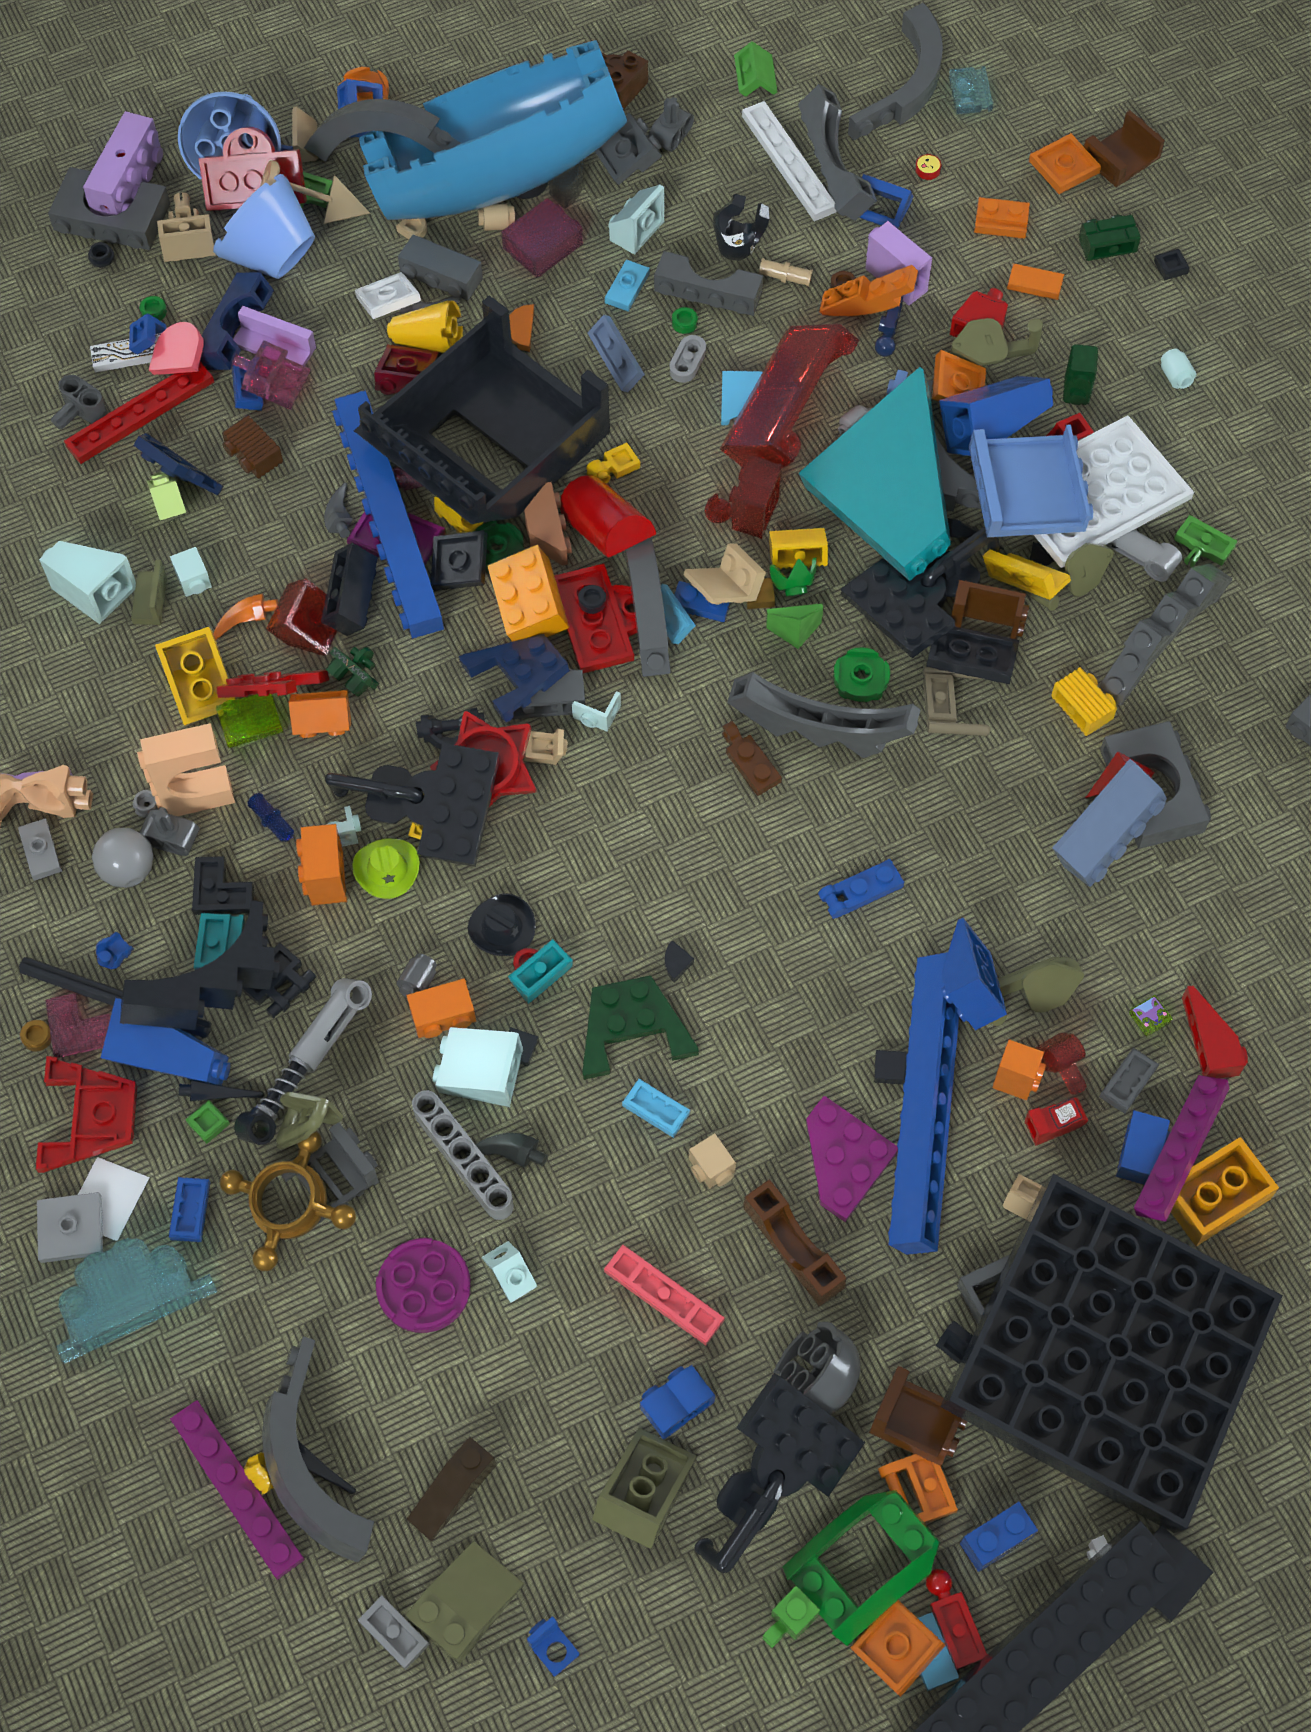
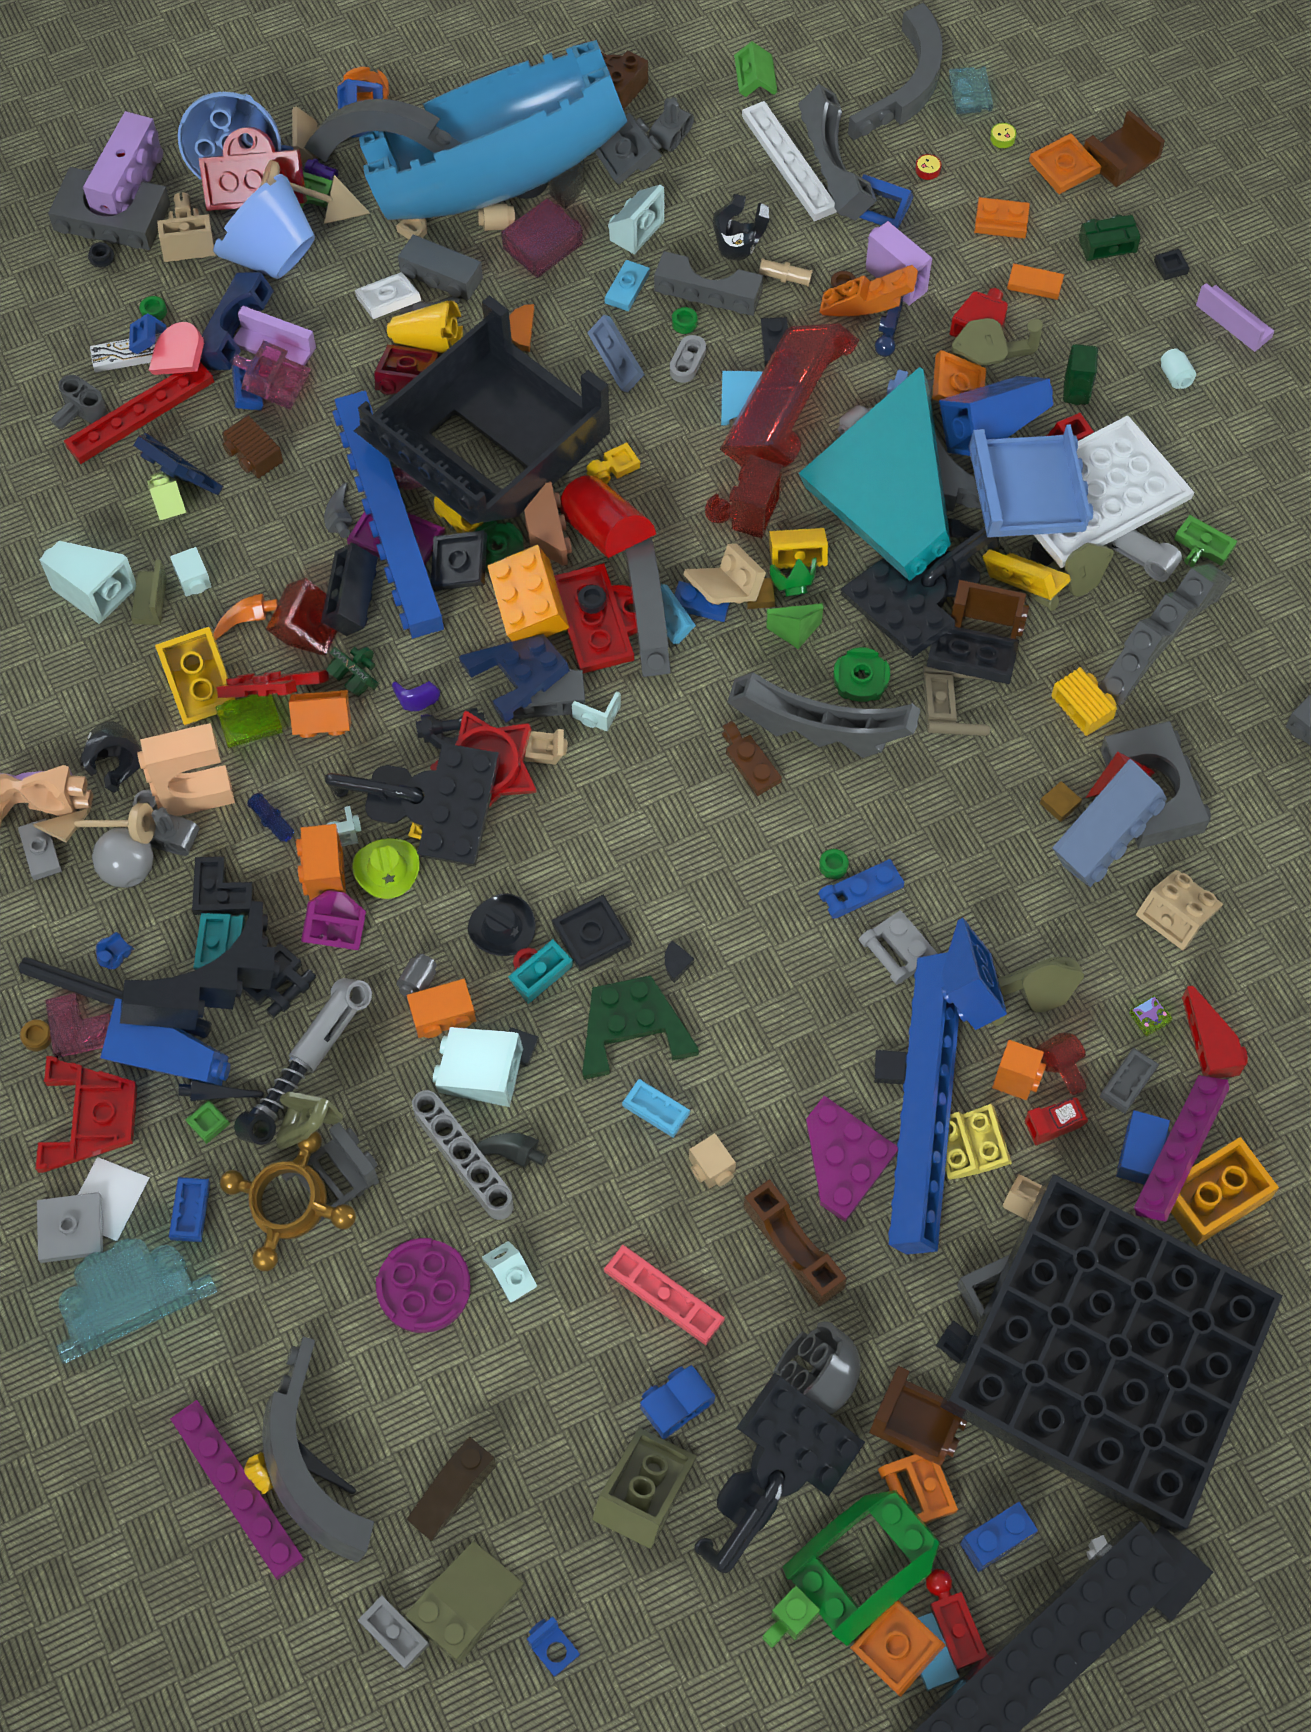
(108, 741): none -> black piece
(139, 823): none -> tan piece
(321, 170): none -> dark purple pin
(334, 921): none -> magenta slope
(416, 698): none -> dark purple hair
(591, 932): none -> black plate
(772, 331): none -> black plate
(833, 864): none -> green tile
(905, 942): none -> light grey plate
(975, 1143): none -> light yellow slope
(1003, 135): none -> tile
(1060, 801): none -> pearl gold tile
(1178, 908): none -> tan bracket
(1234, 317): none -> lavender panel

